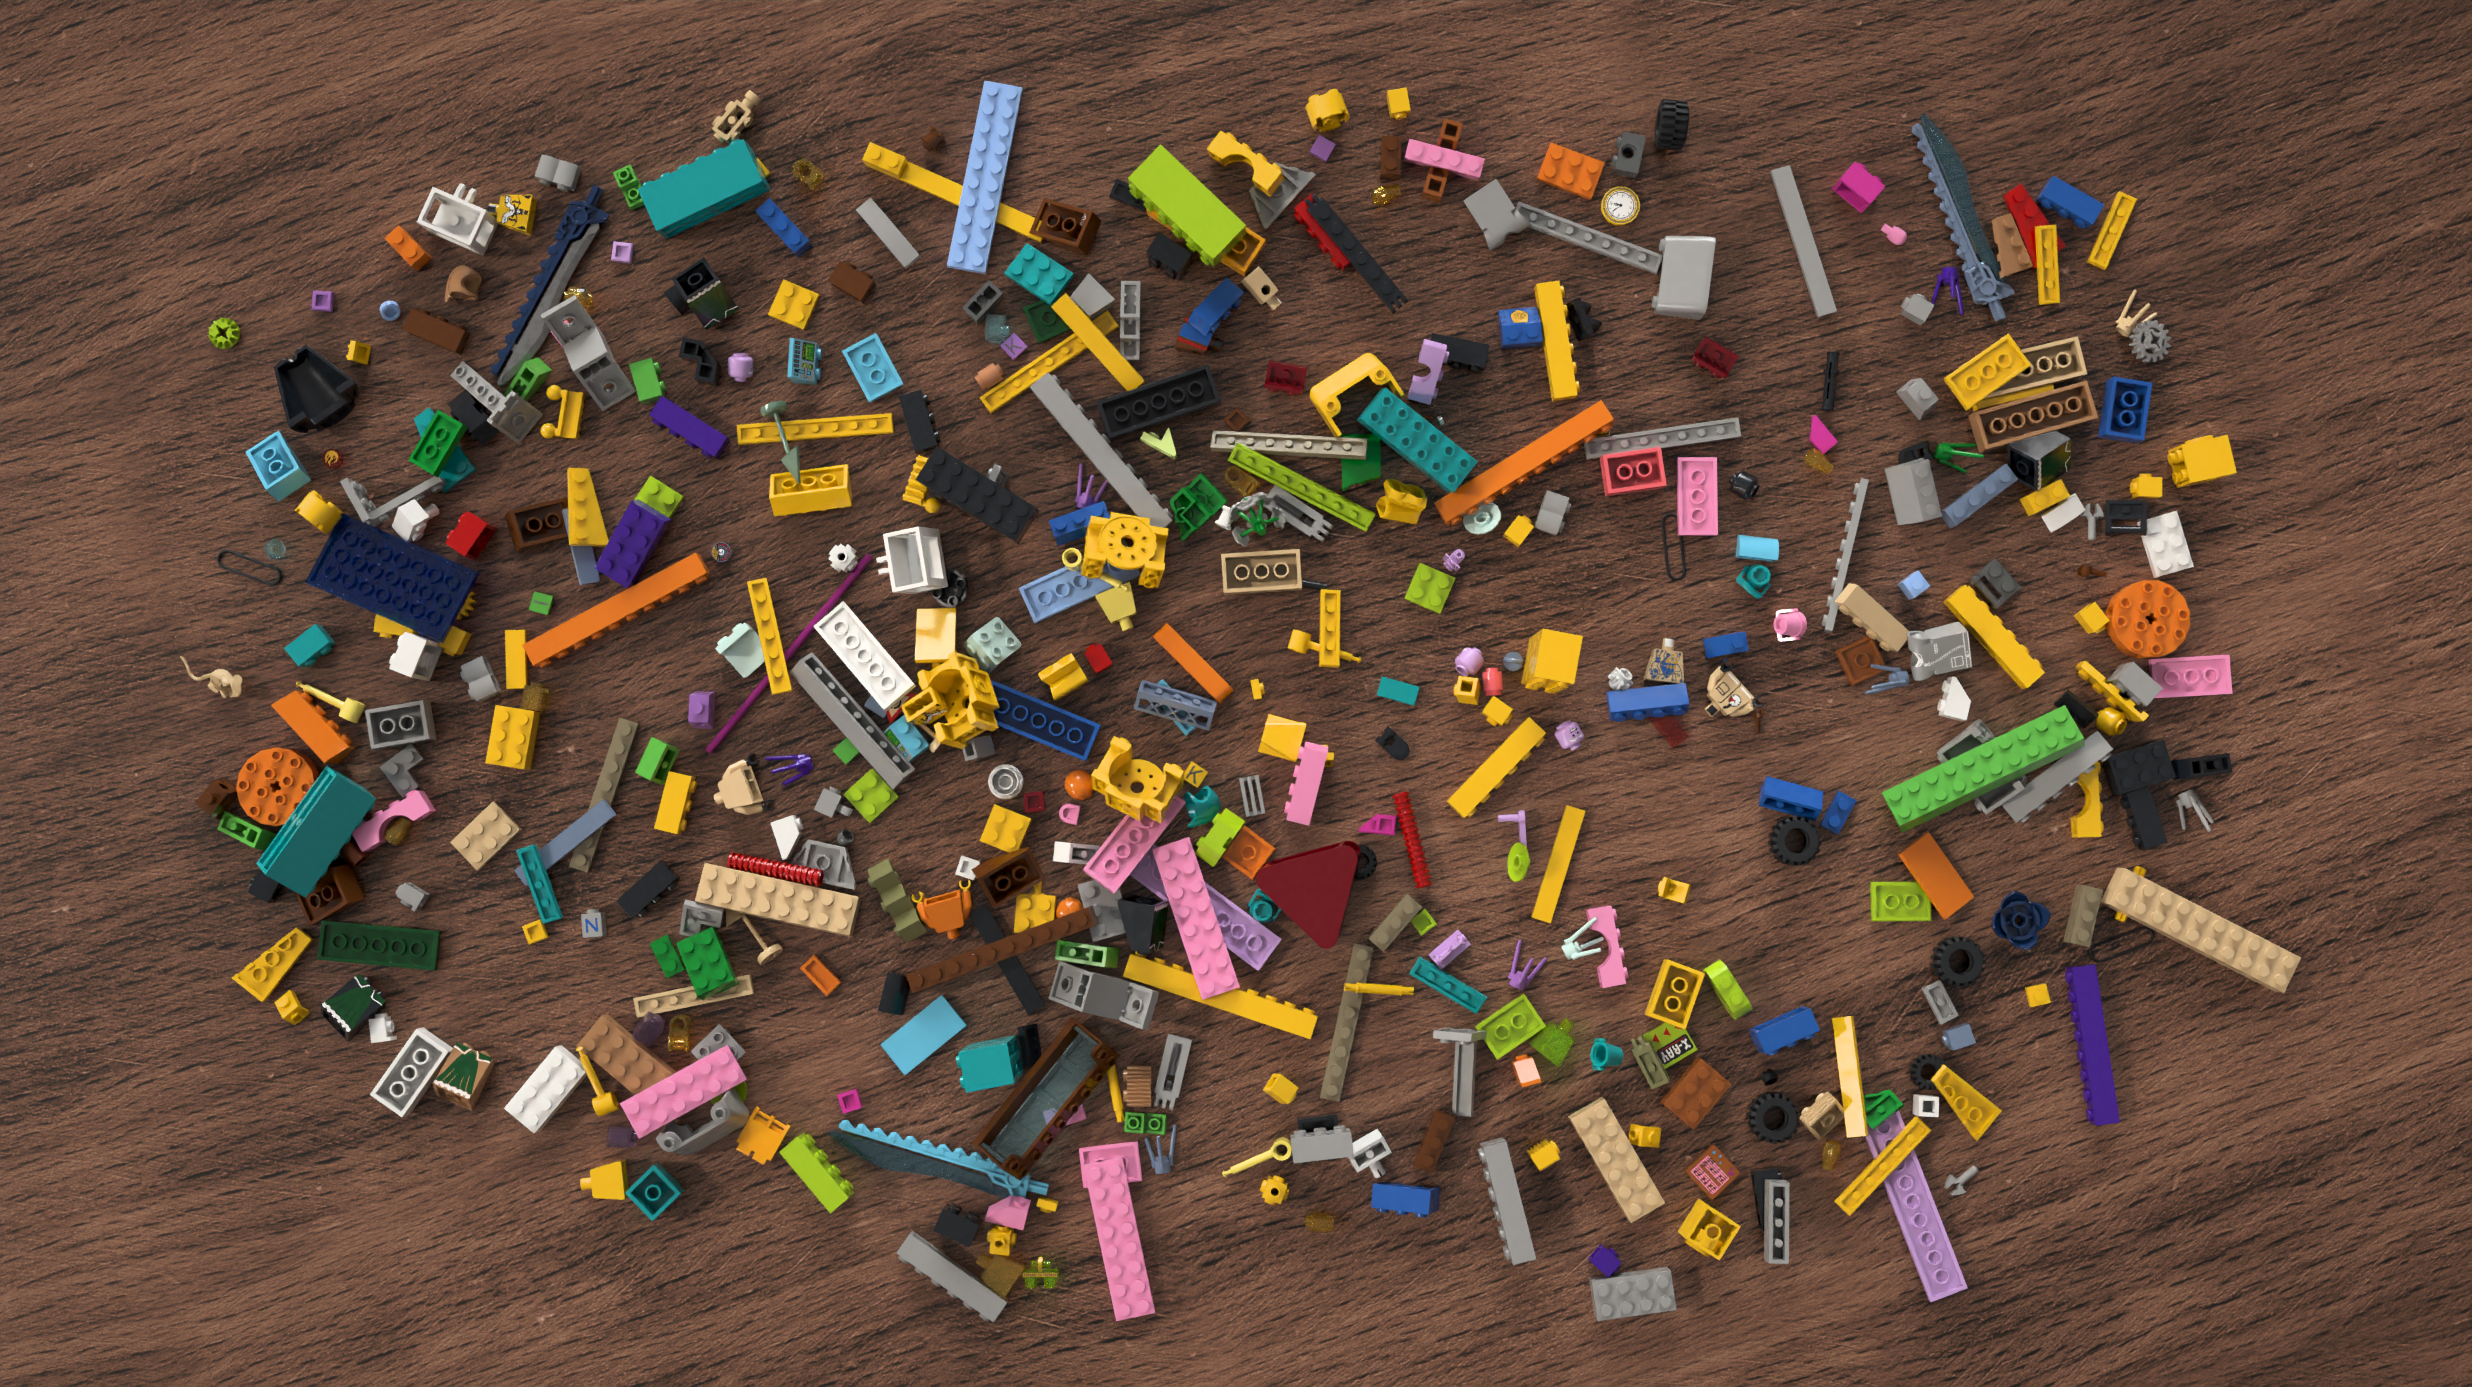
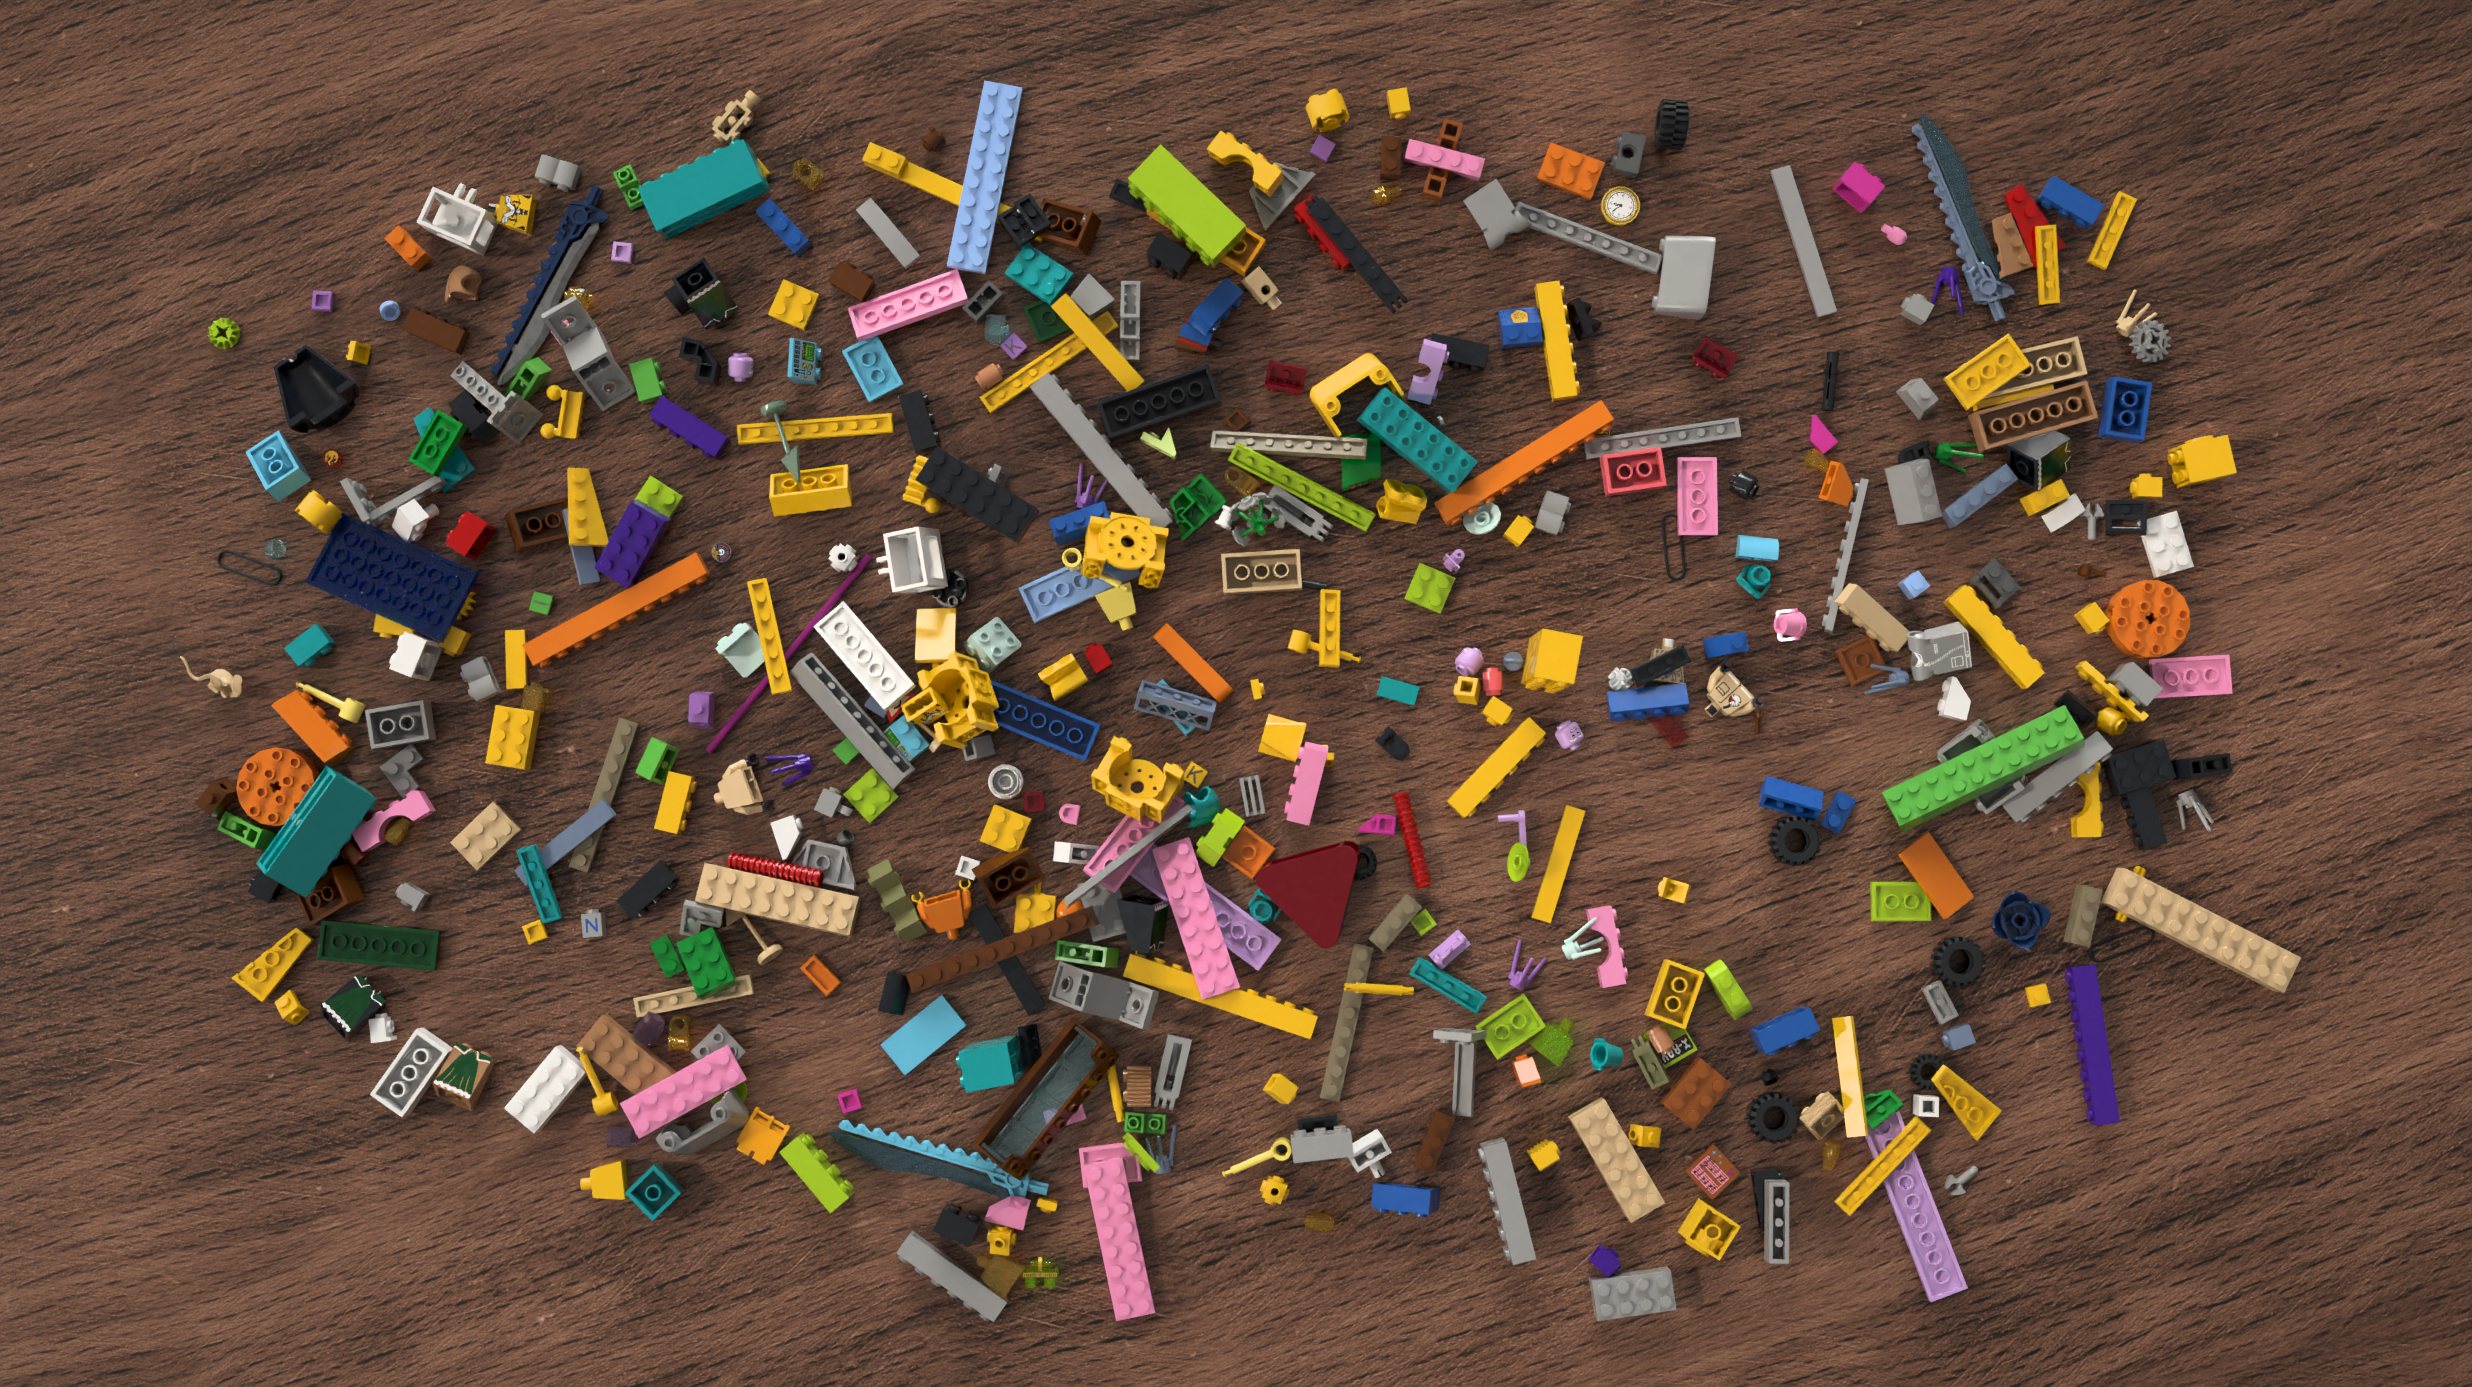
(908, 305): none -> bright pink plate
(1024, 221): none -> black slope
(1079, 785): orange hair -> none
(1127, 856): none -> light grey tile
(1136, 1149): none -> lime plate
(1660, 666): none -> black tile
(1660, 1039): none -> nougat brick
(1837, 485): none -> orange slope

